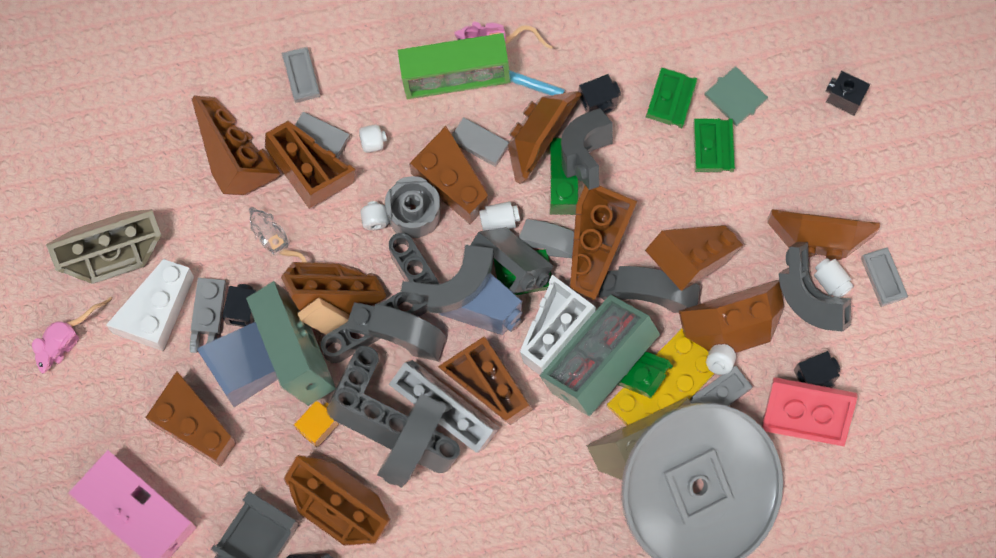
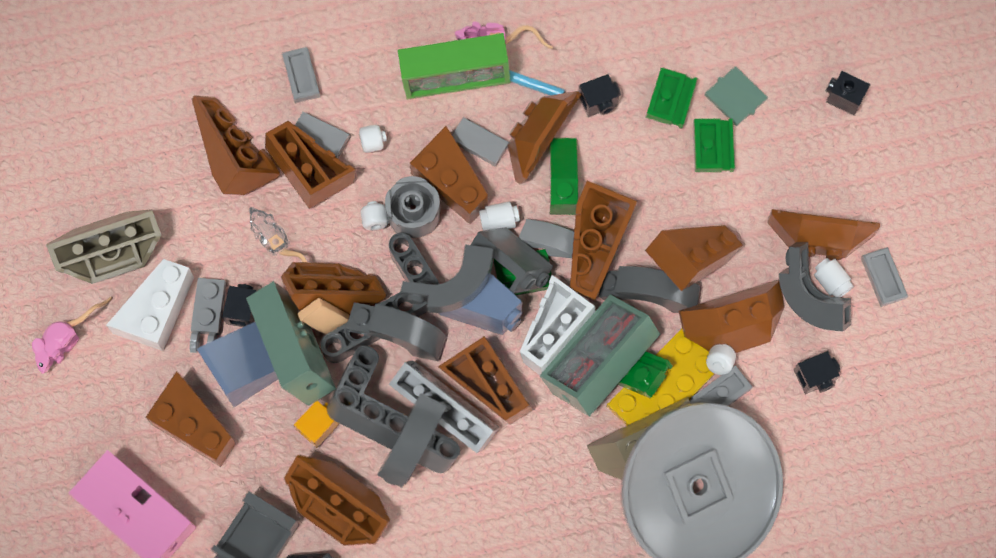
(579, 139): dark grey arch -> none
(809, 411): coral plate -> none

